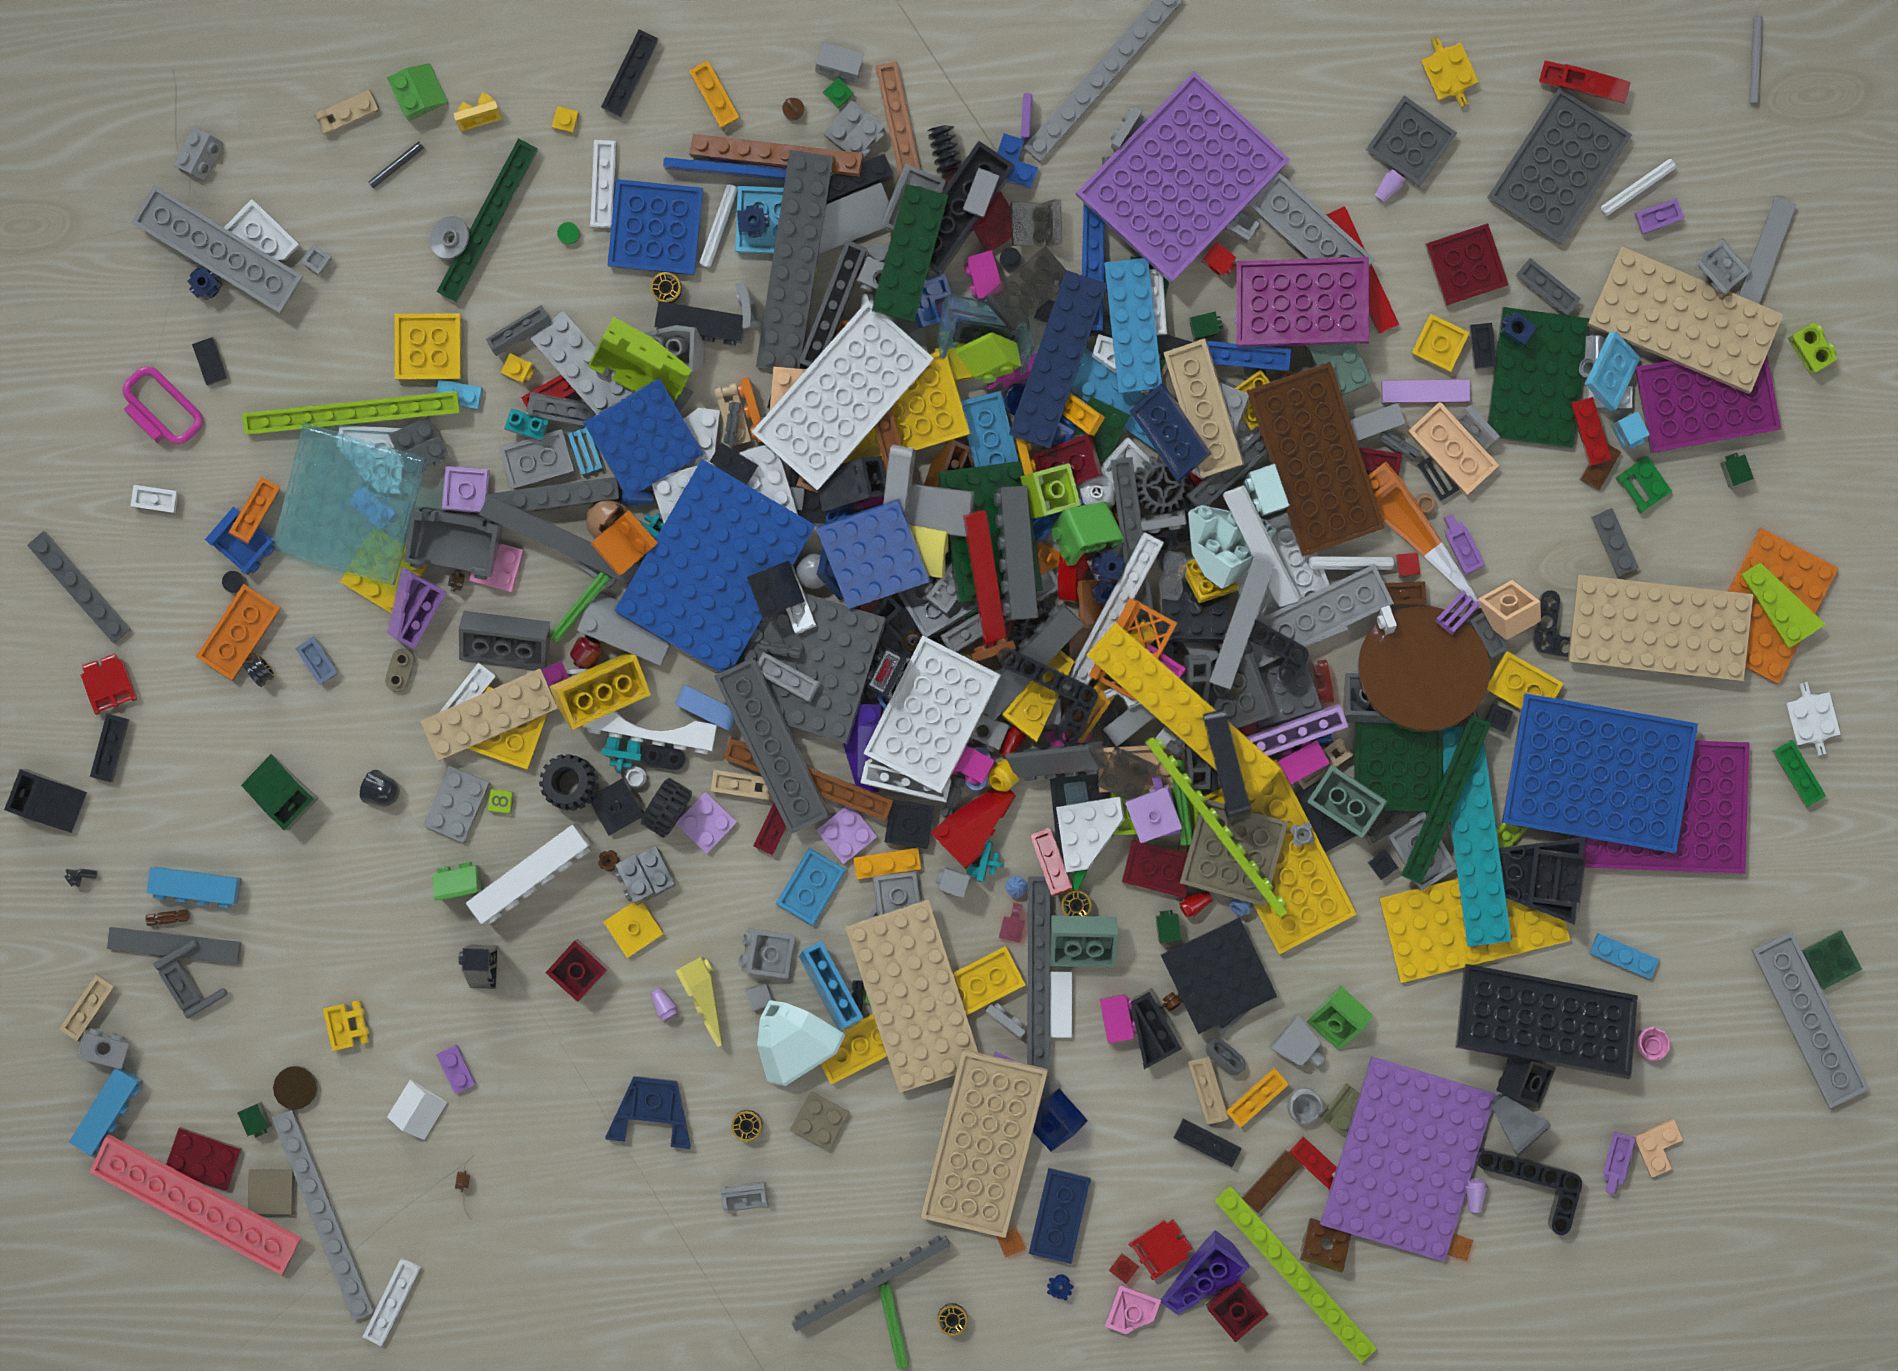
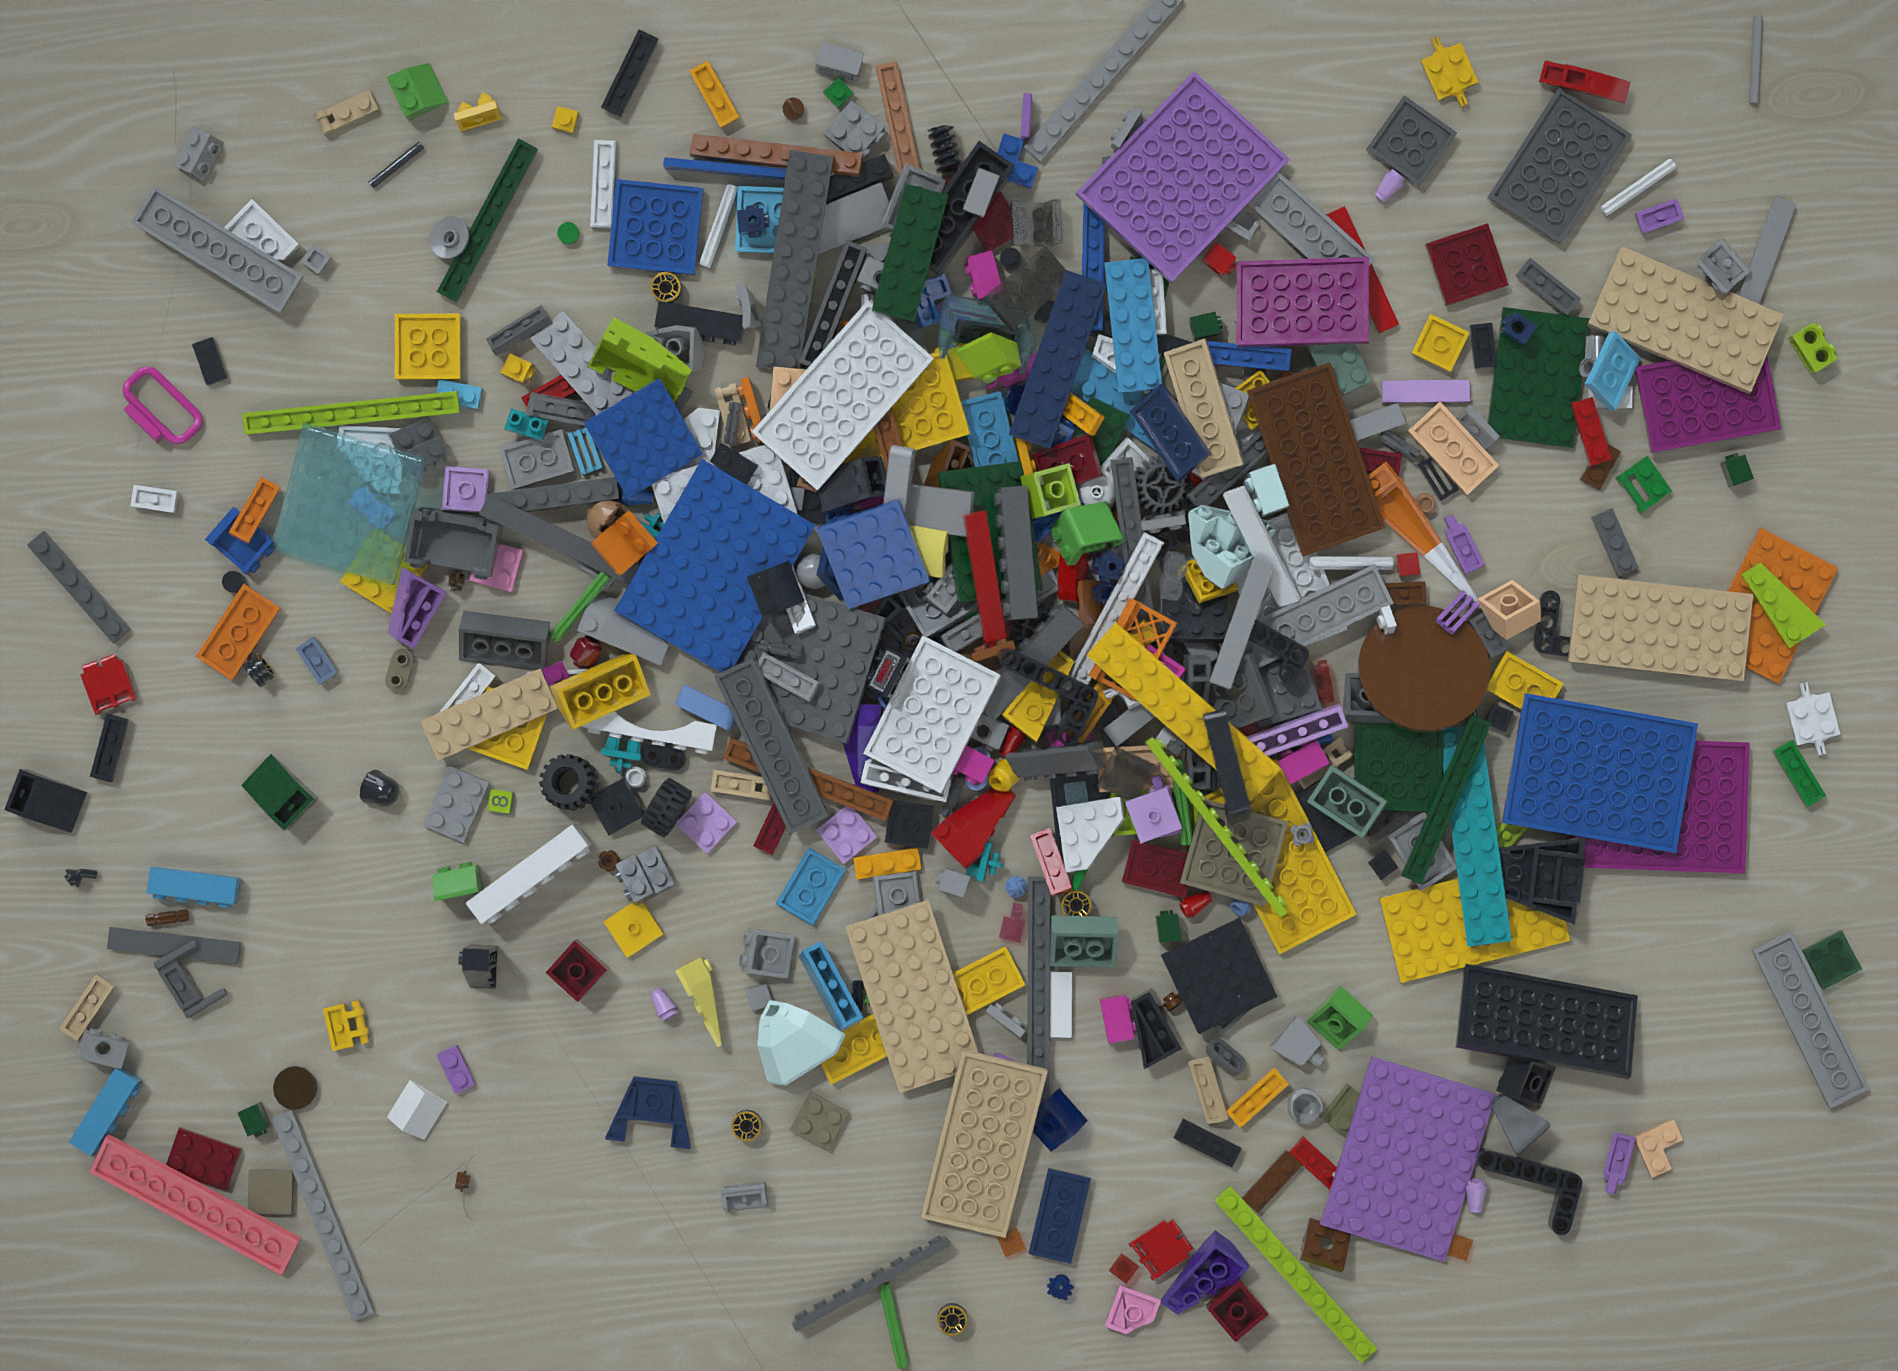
(211, 286): dark blue brick -> none
(391, 1302): white tile -> none
(1623, 956): dark azure plate -> none
(1630, 430): medium azure brick -> none
(1653, 1044): bright pink hair -> none

